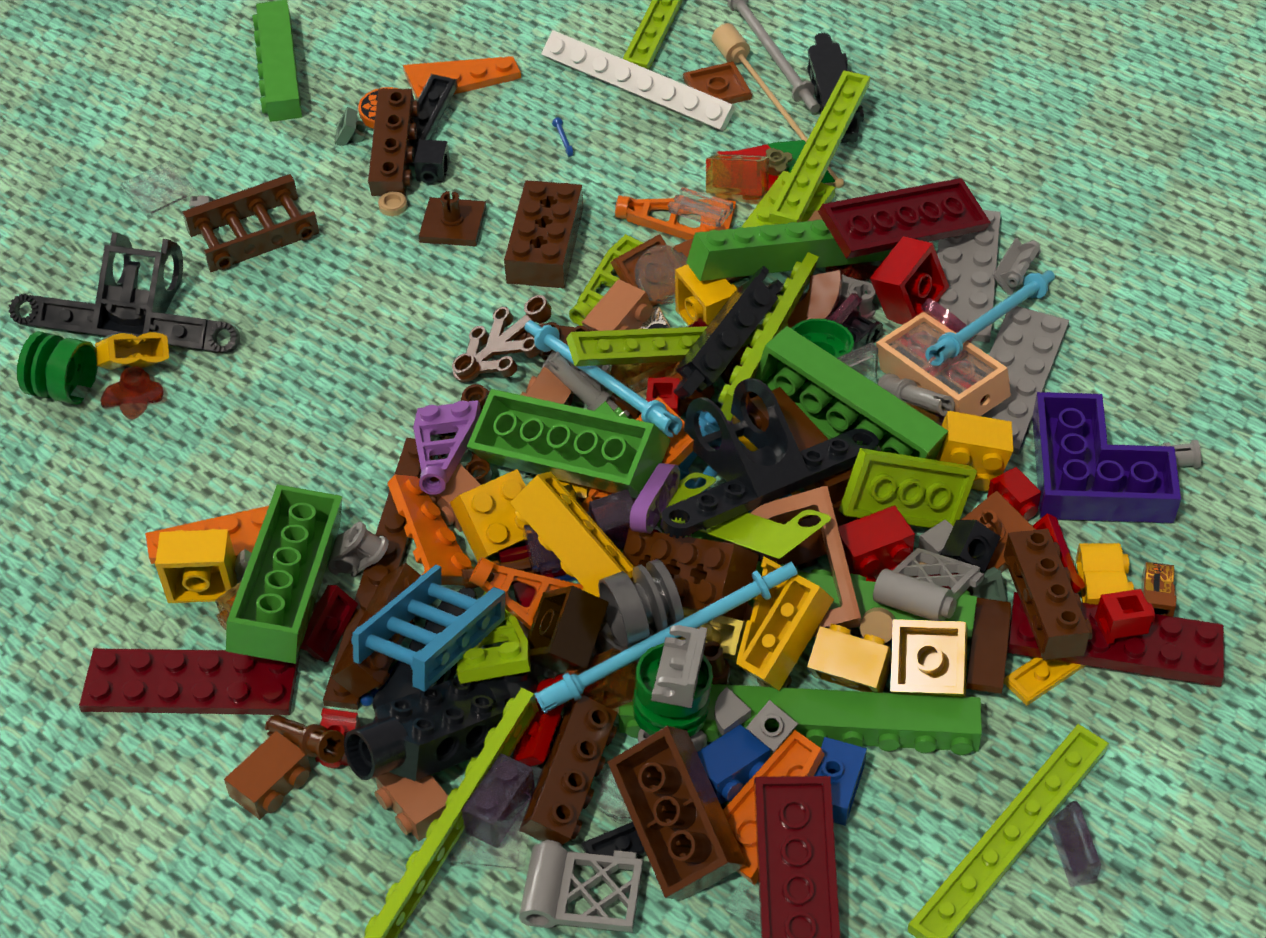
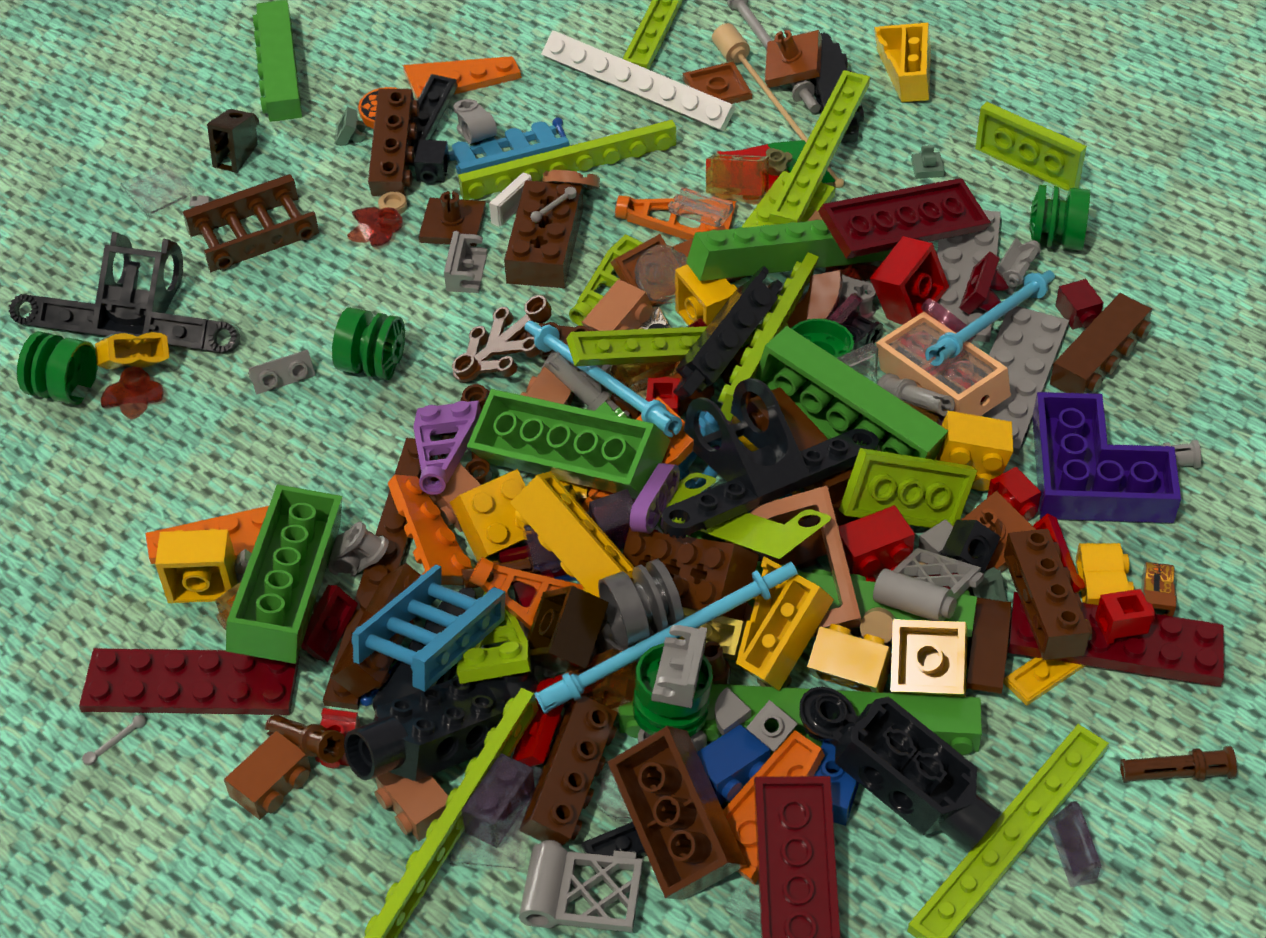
(91, 757): none -> light grey hinge
(233, 133): none -> dark brown torso
(281, 371): none -> light grey hinge
(368, 343): none -> green wheel
(375, 225): none -> clear red plate
(464, 263): none -> light grey hinge
(474, 121): none -> light grey piece
(507, 202): none -> white tile
(514, 139): none -> dark azure fence
(570, 158): none -> lime plate
(570, 193): none -> light grey hinge
(572, 177): none -> nougat tile
(793, 58): none -> dark orange tile
(901, 764): none -> black brick
(906, 58): none -> yellow wedge
(927, 163): none -> sand green tile
(982, 279): none -> dark red tile
(1030, 147): none -> lime plate
(1060, 217): none -> green wheel
(1078, 303): none -> dark red brick
(1102, 346): none -> reddish brown brick
(1195, 764): none -> reddish brown pin

